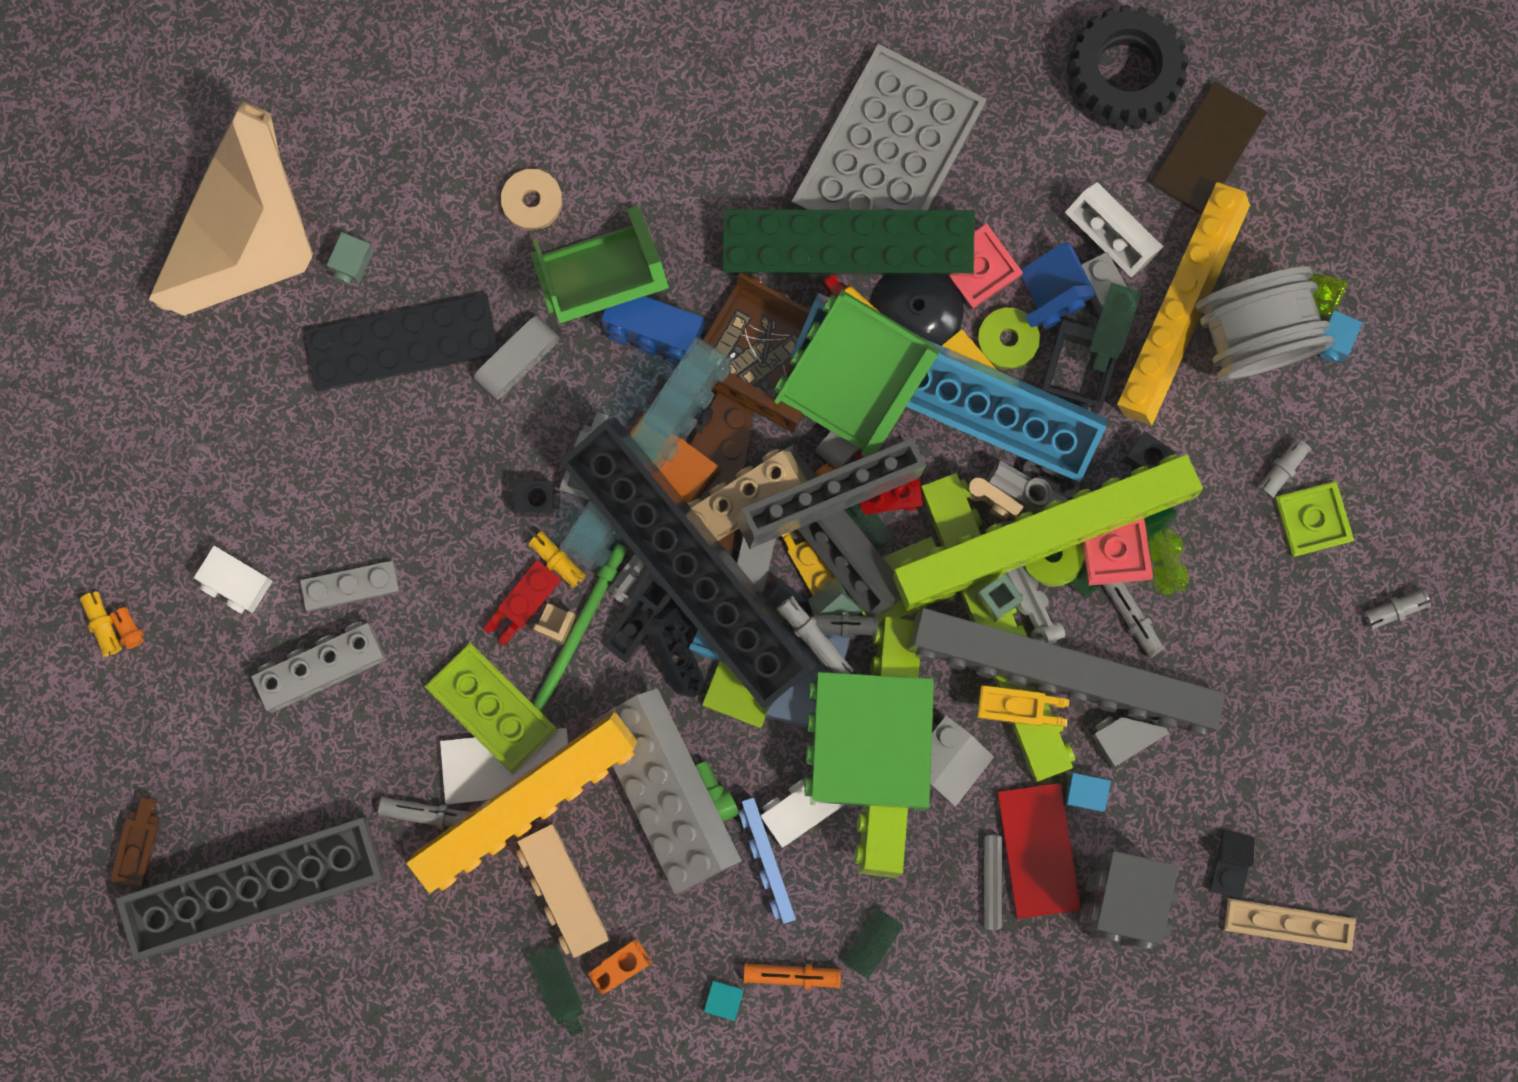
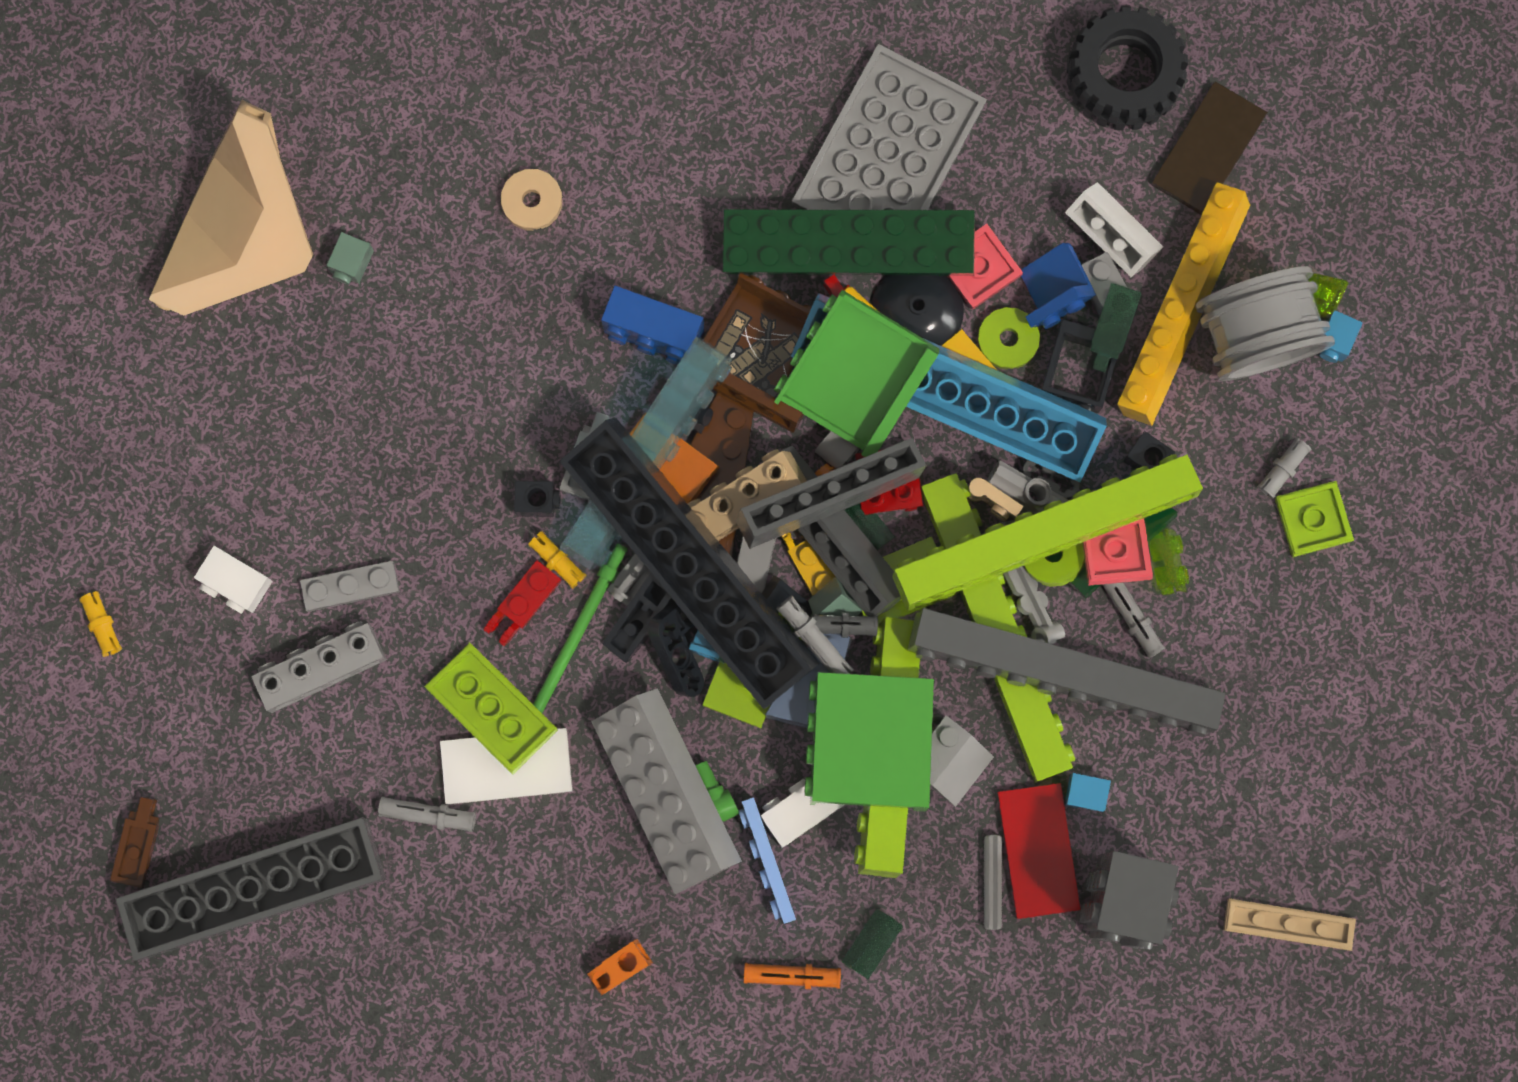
(128, 631): orange pin -> none
(401, 342): black plate -> none
(516, 356): light grey beam -> none
(522, 802): yellow brick -> none
(555, 624): tan panel -> none
(558, 988): clear green hinge -> none
(563, 890): tan brick -> none
(600, 271): bright green panel -> none
(723, 1000): teal tile -> none
(1000, 597): sand green brick -> none
(1018, 706): yellow hinge -> none
(1125, 738): light grey slope -> none
(1232, 864): black slope -> none
(1397, 609): light grey pin -> none

